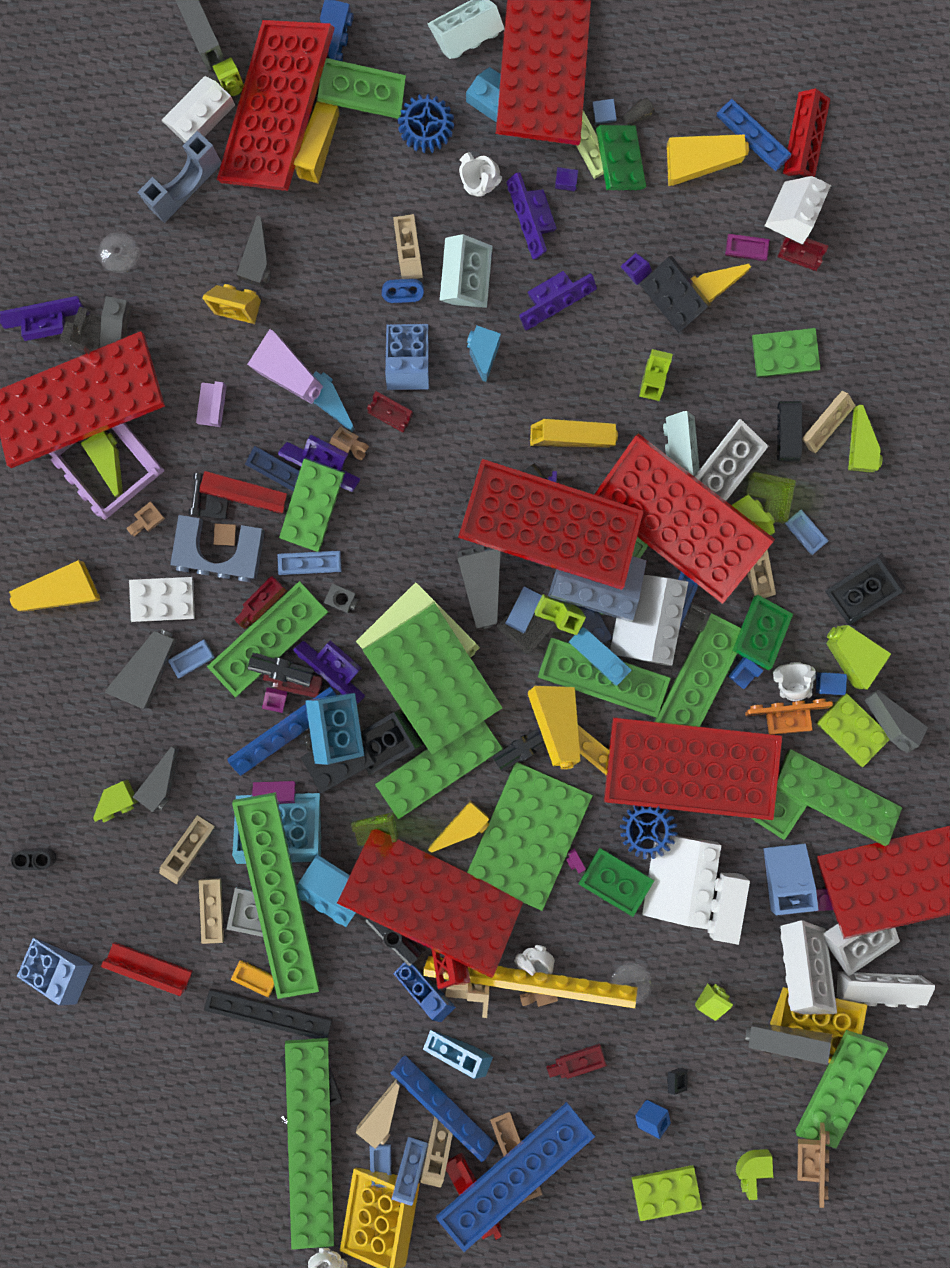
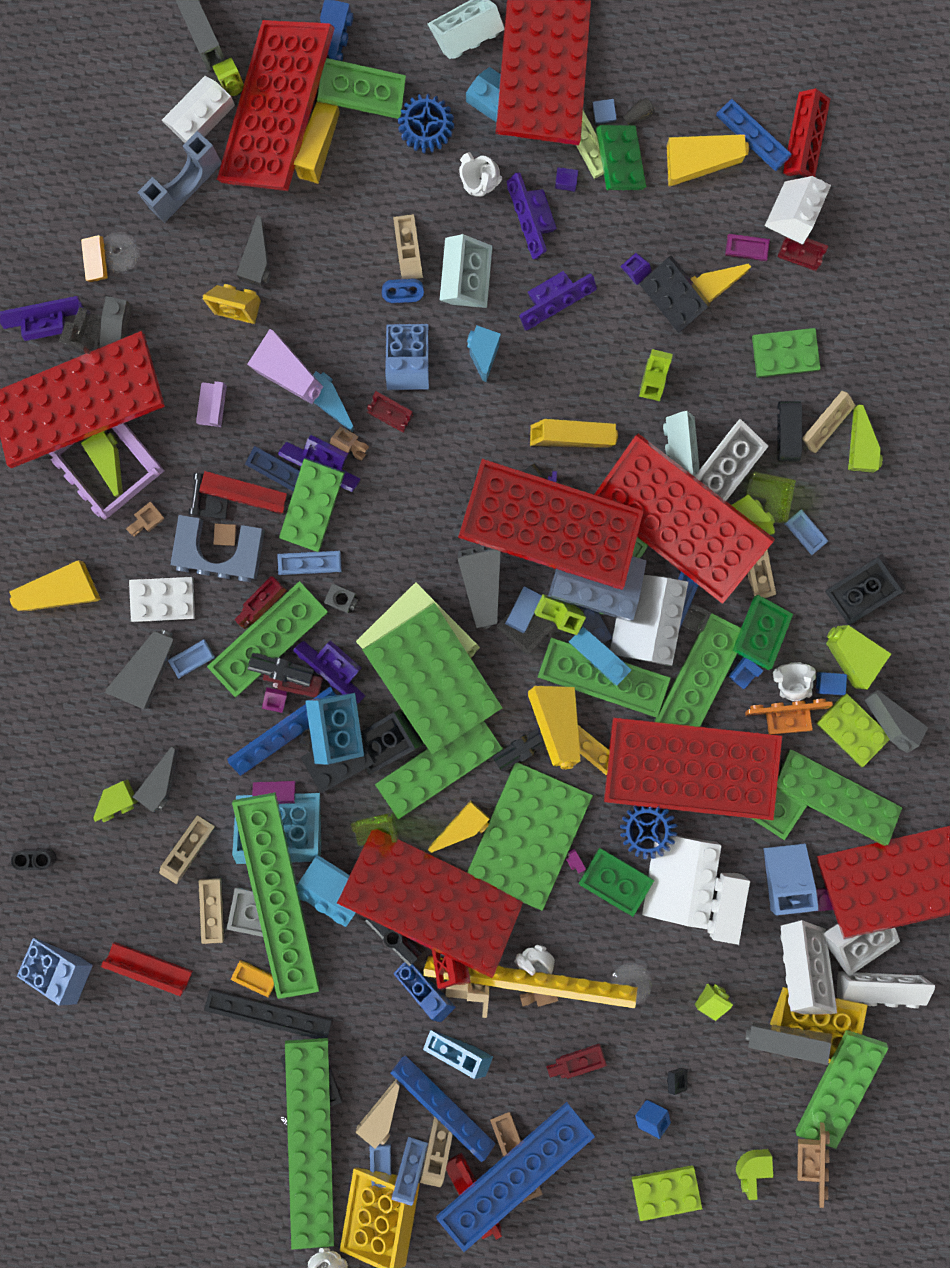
(94, 258): none -> tile

